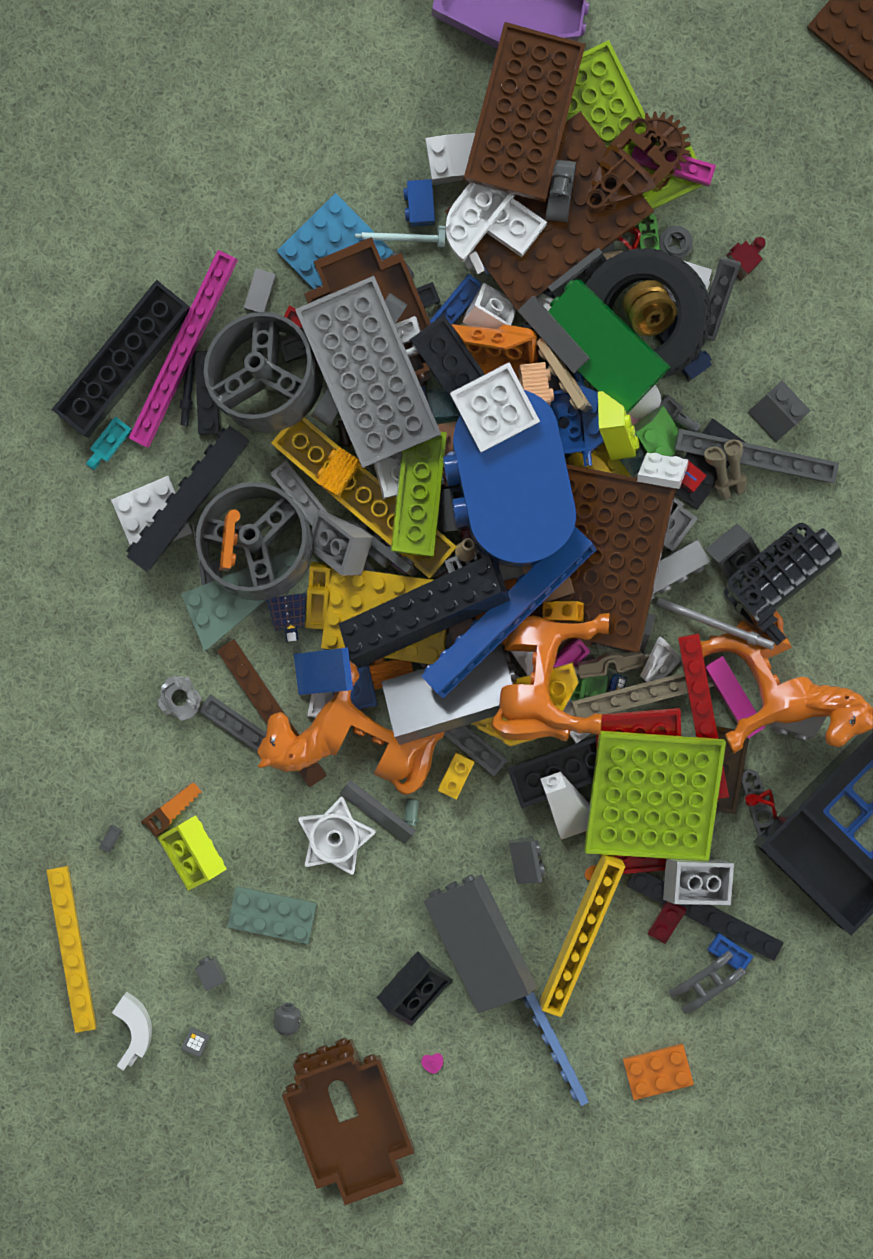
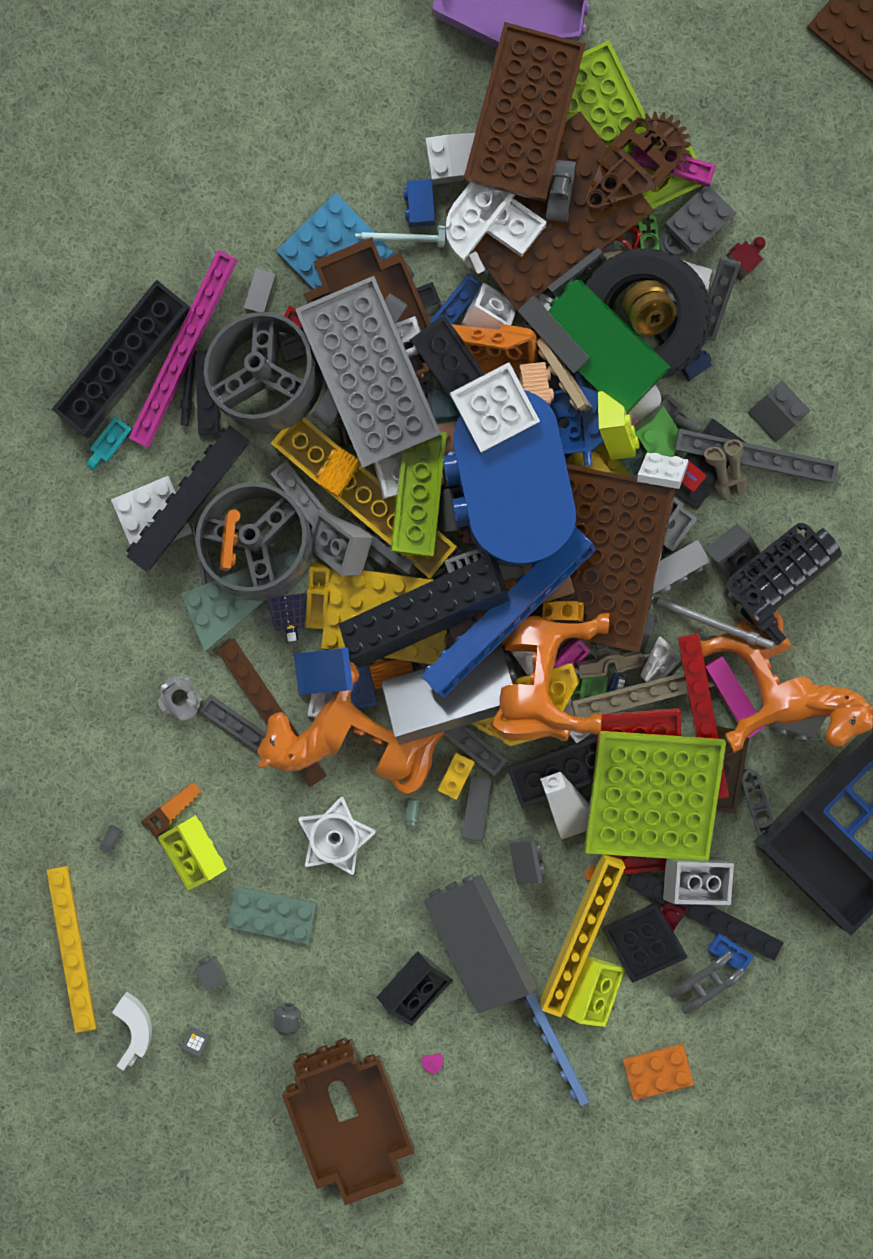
(377, 811): dark grey tile -> none
(463, 553): tan cone -> none
(476, 808): none -> dark grey tile
(594, 992): none -> neon yellow slope
(644, 942): none -> black plate
(699, 219): none -> dark grey plate
(753, 799): red piece -> none

